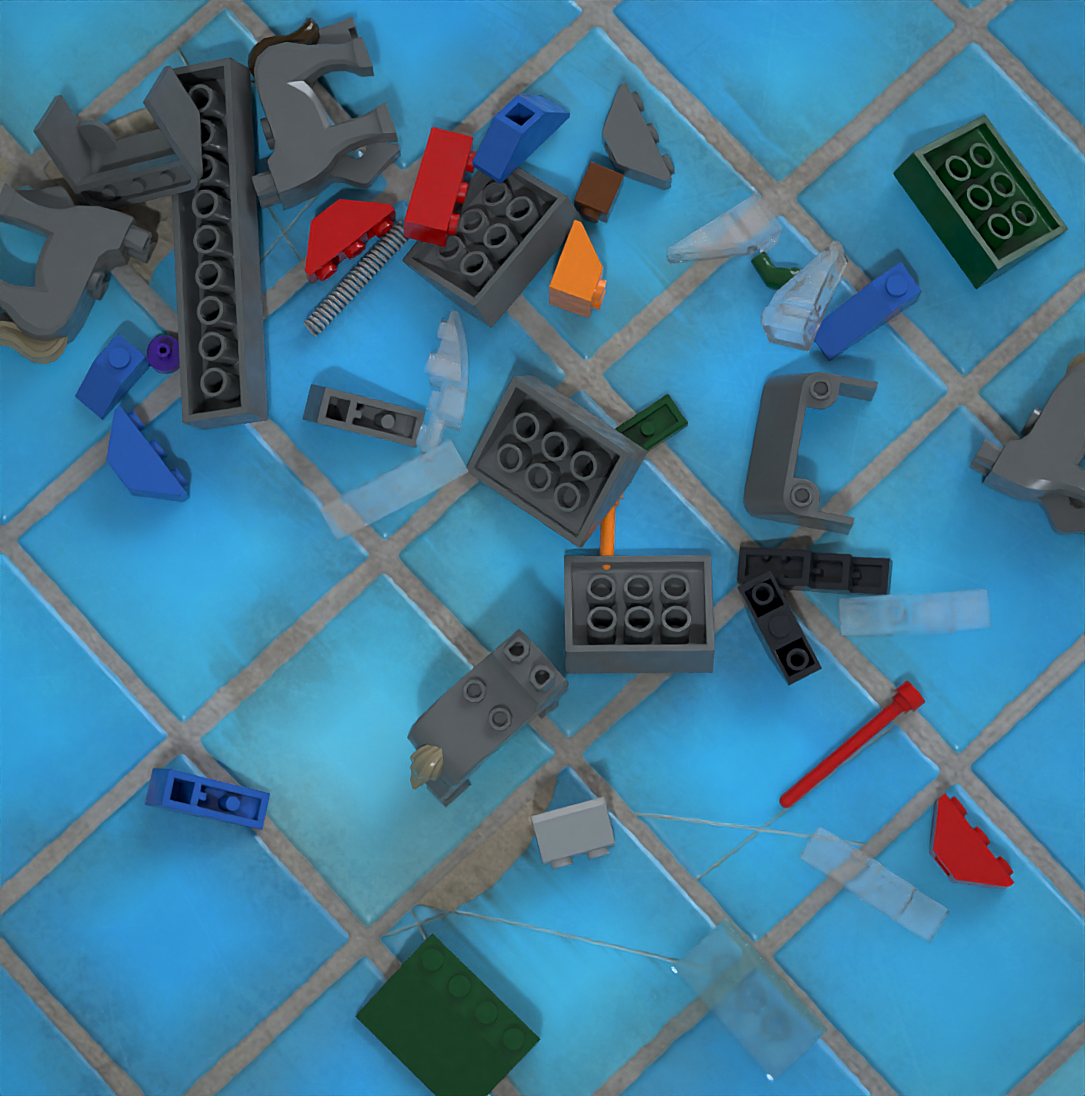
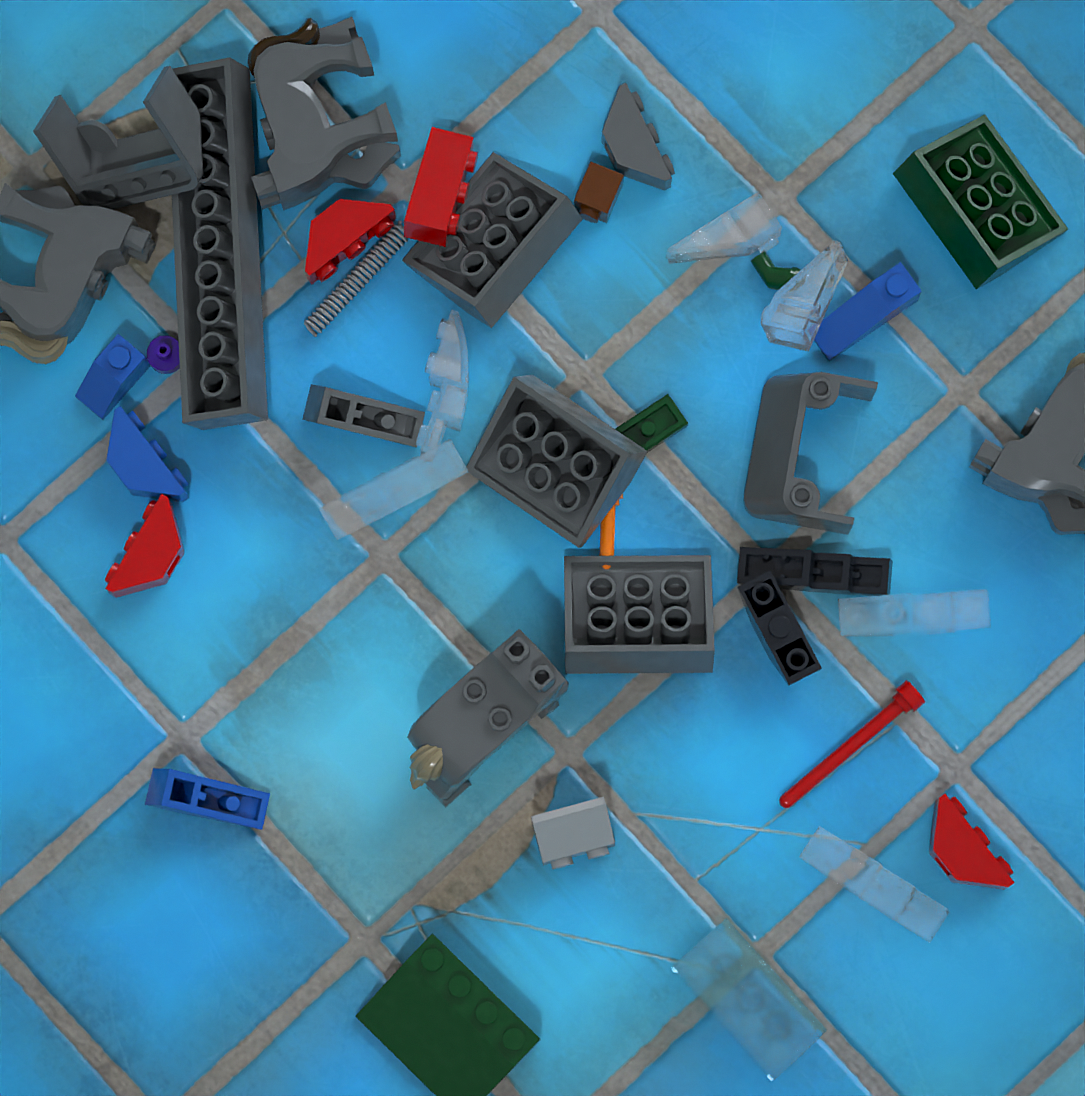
(150, 552): none -> red slope
(516, 134): blue slope -> none
(578, 275): orange slope -> none

